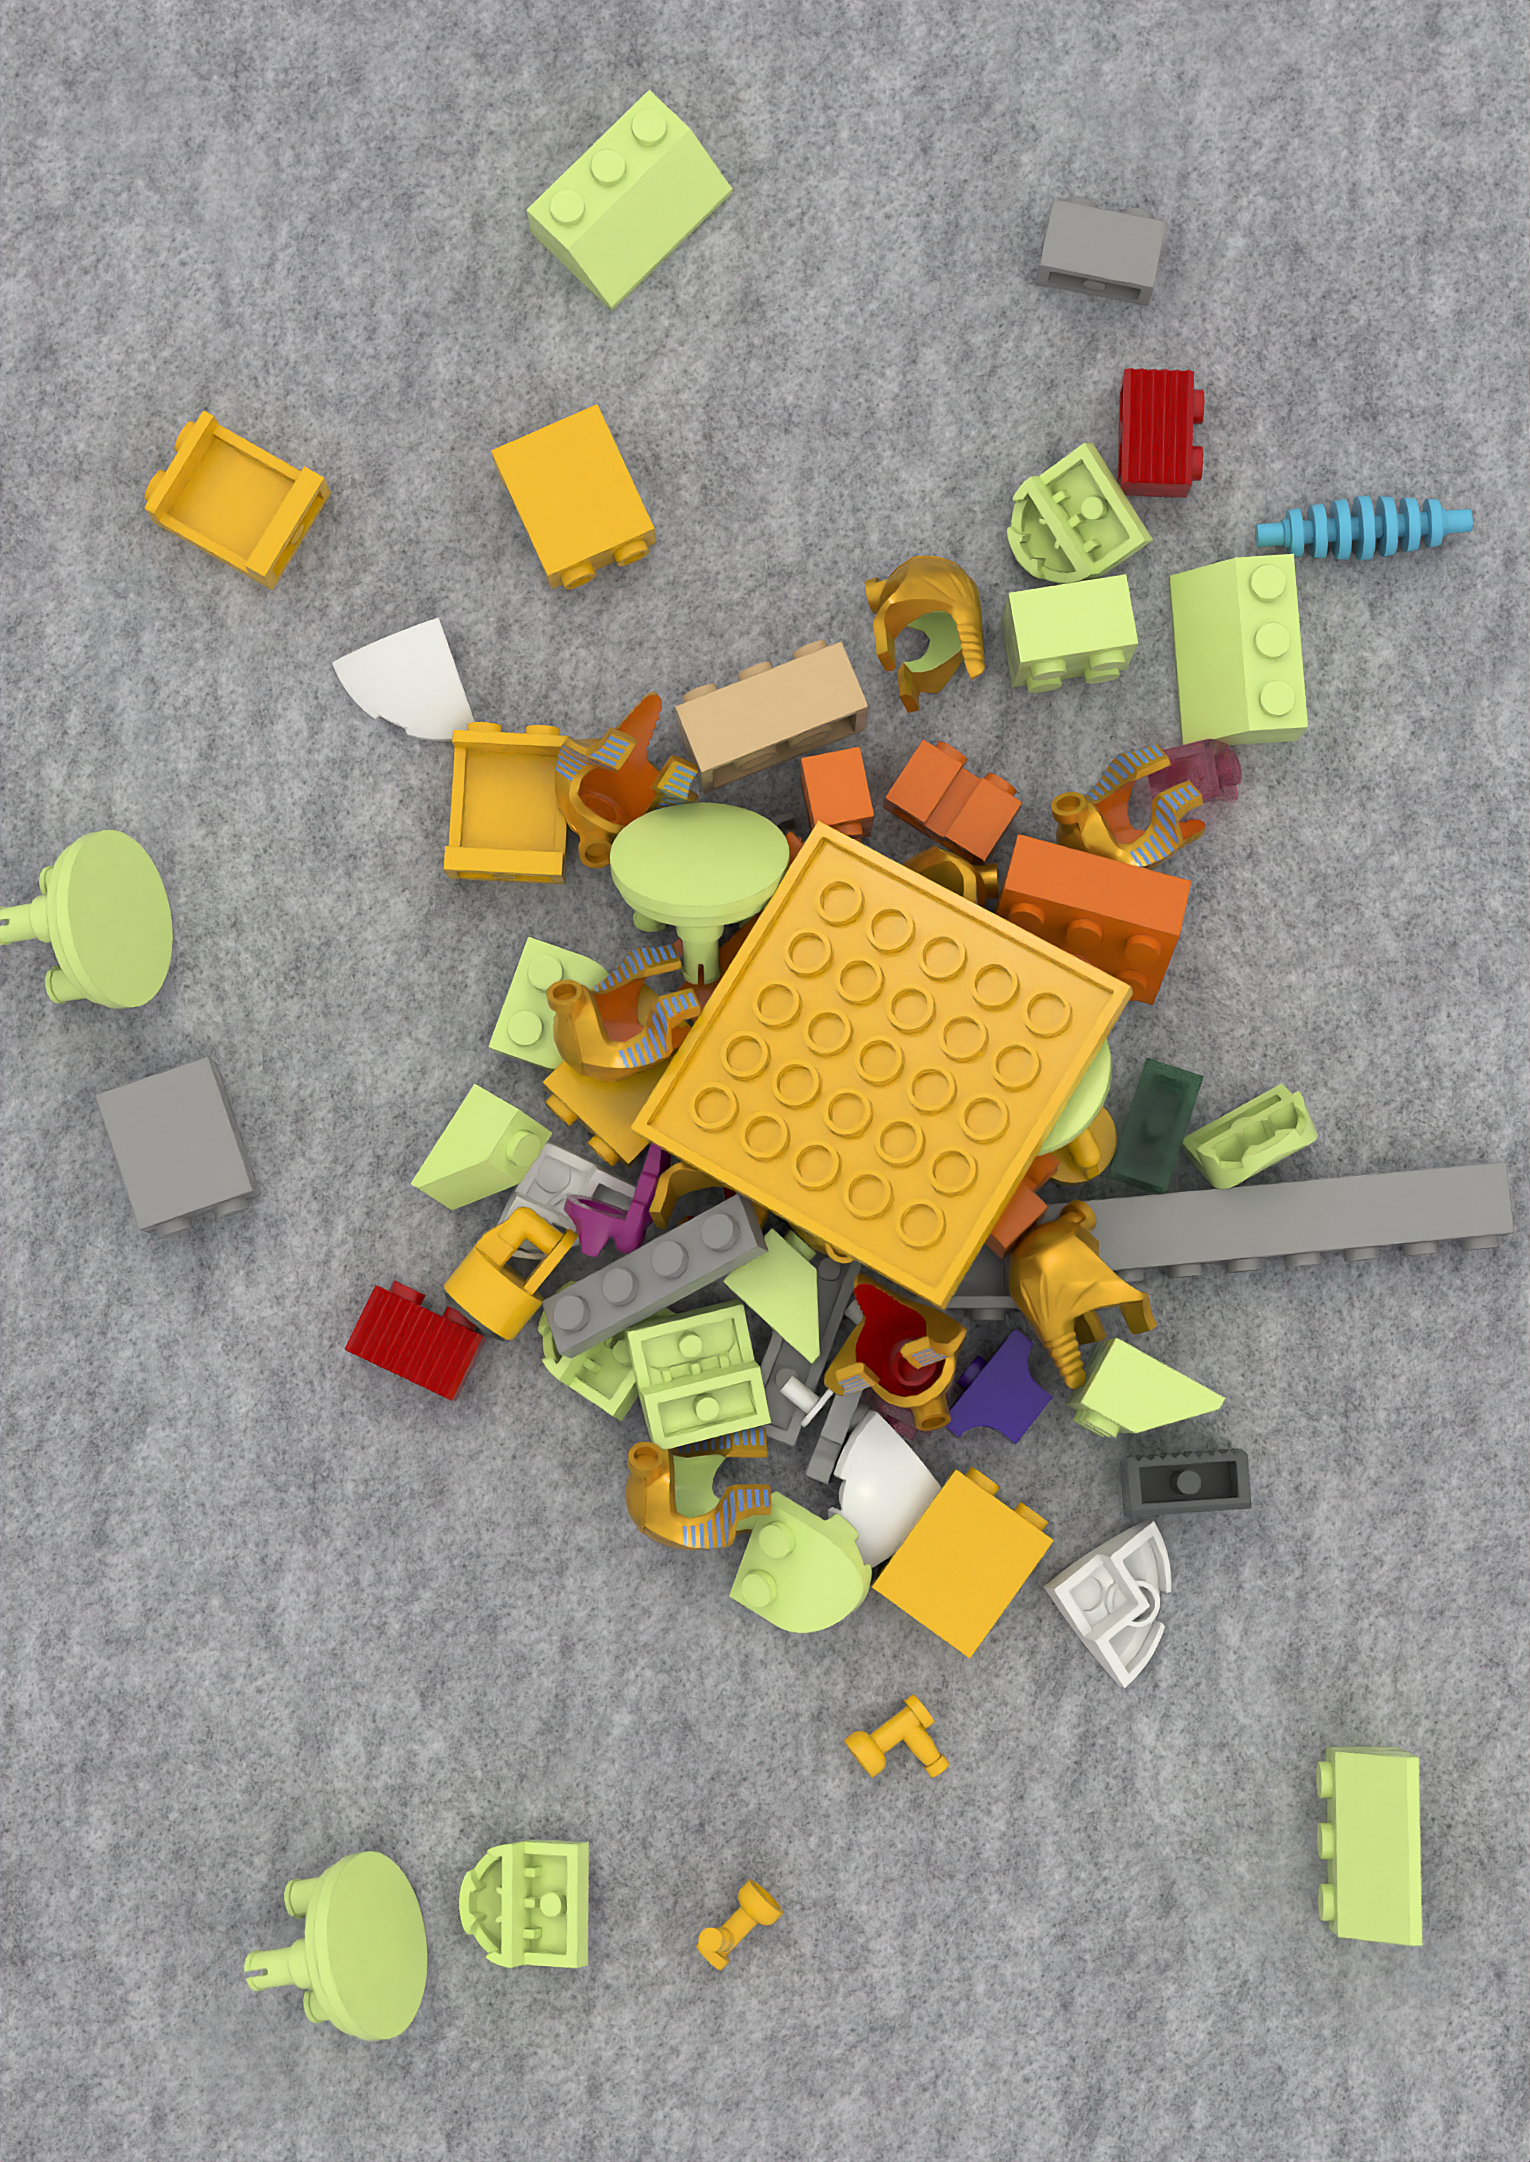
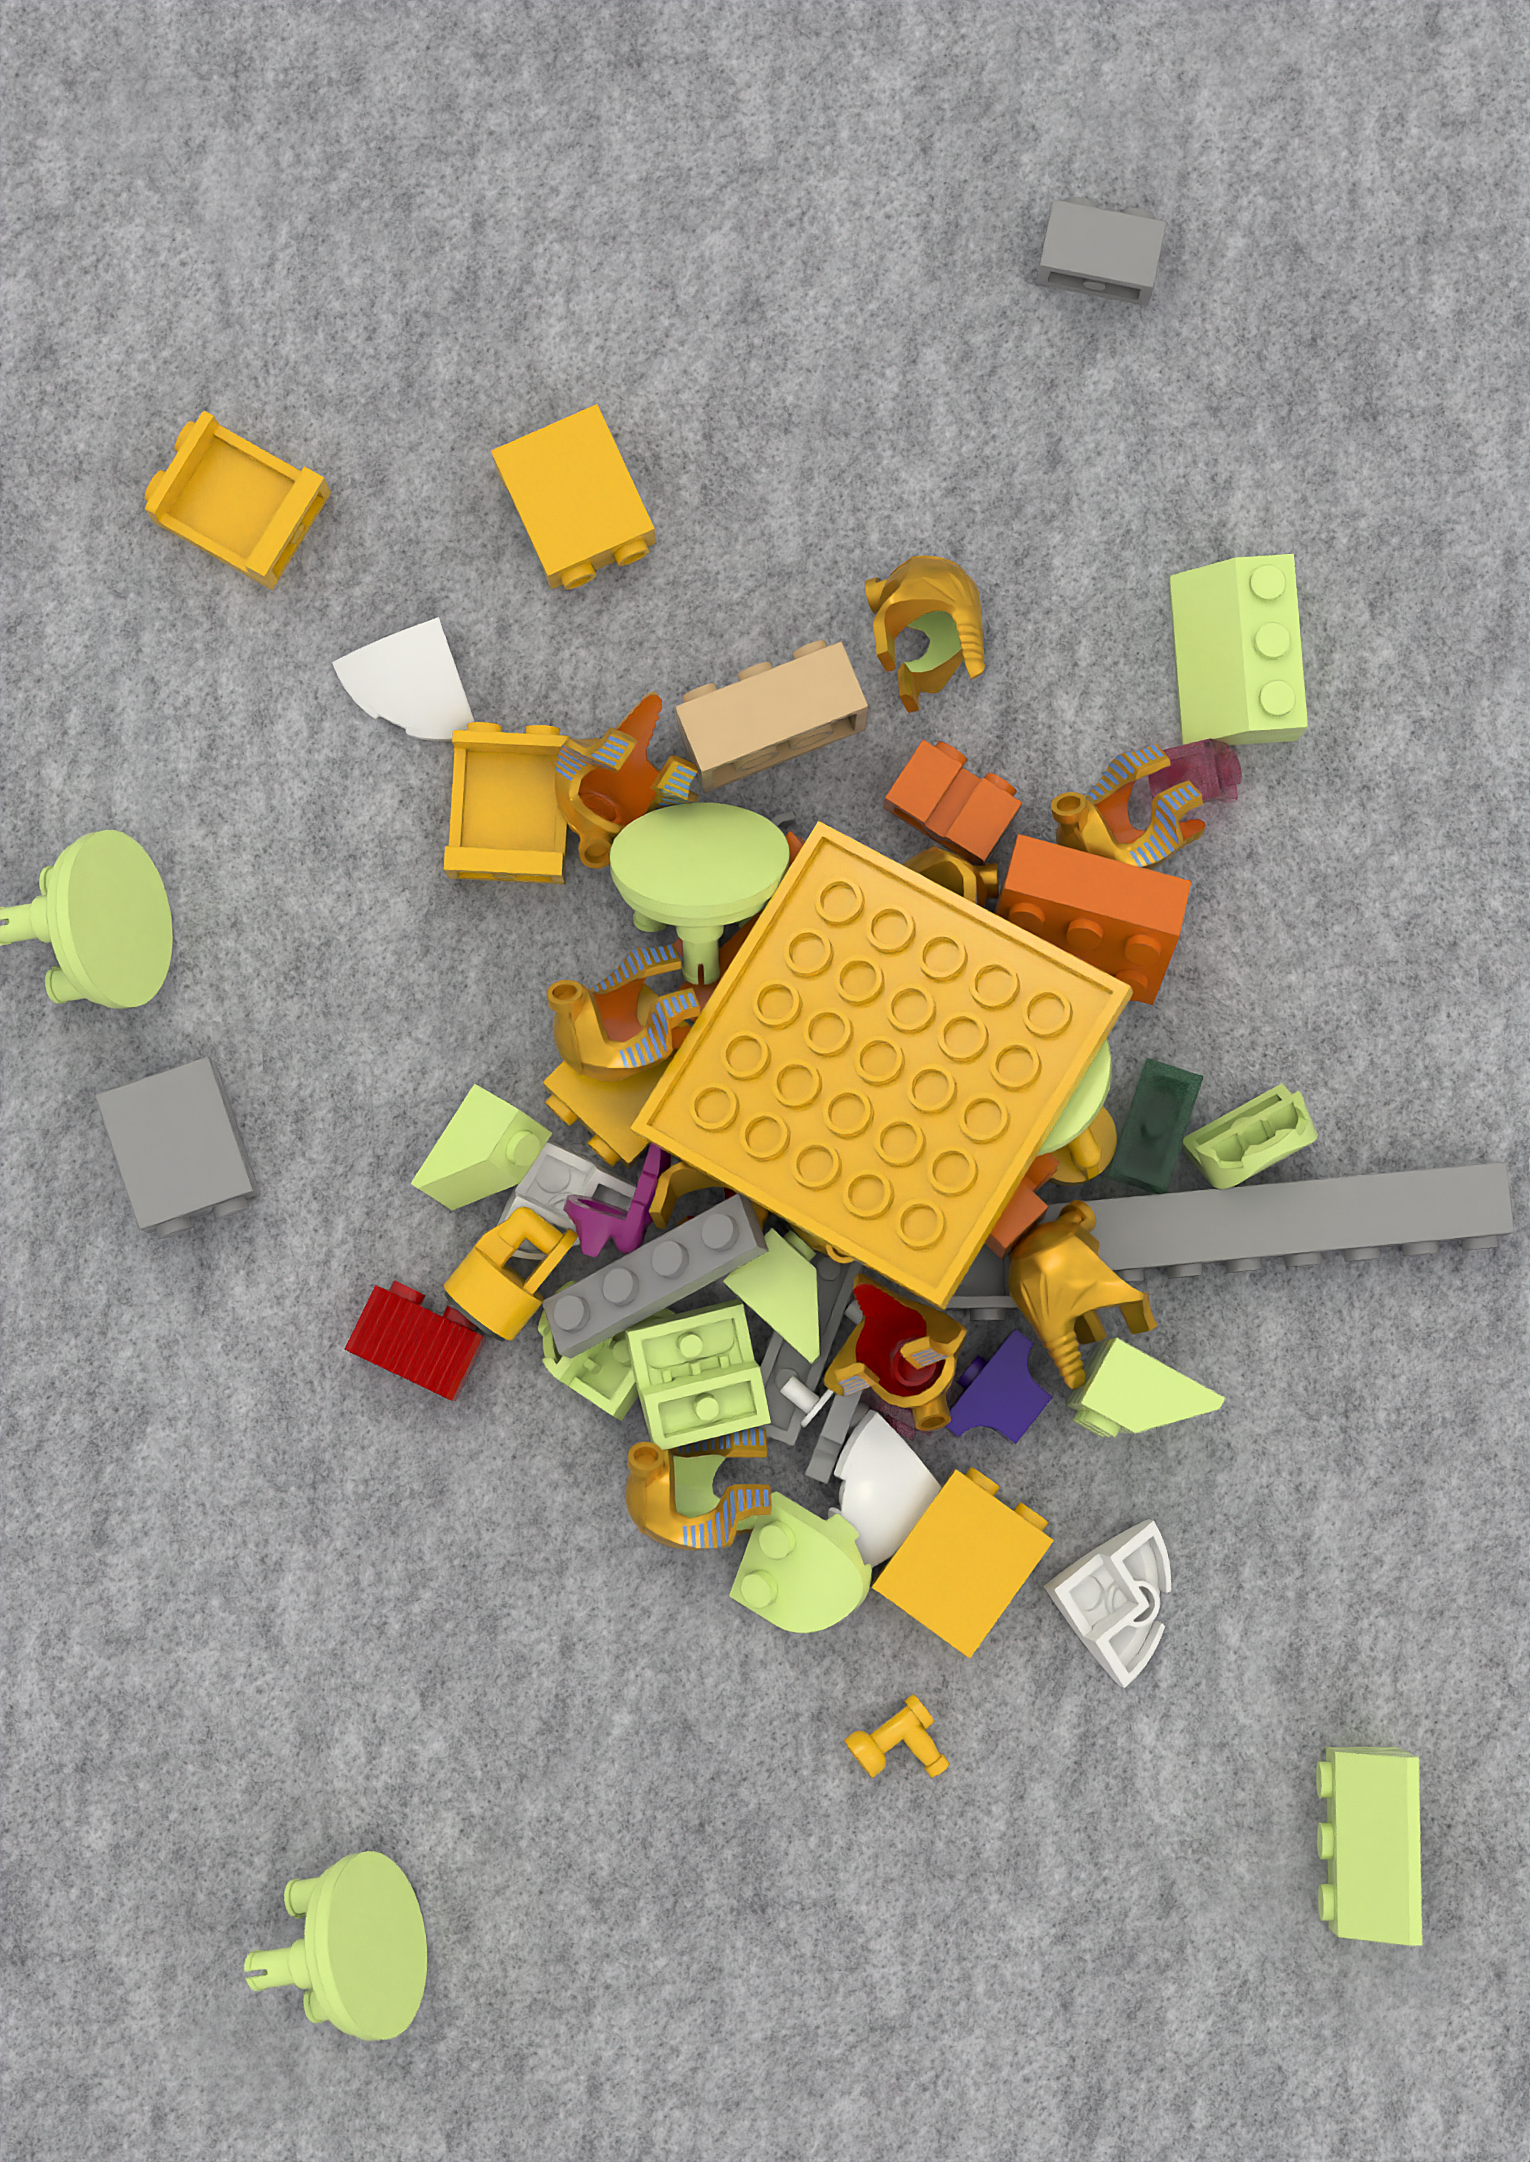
(526, 1019): yellowish green slope -> none
(530, 1903): yellowish green slope -> none
(629, 200): yellowish green slope -> none
(754, 1908): yellow piece -> none
(837, 792): orange brick -> none
(1069, 633): yellowish green brick -> none
(1074, 521): yellowish green slope -> none
(1157, 432): red brick -> none
(1185, 1482): dark grey brick -> none
(1364, 527): medium azure piece -> none

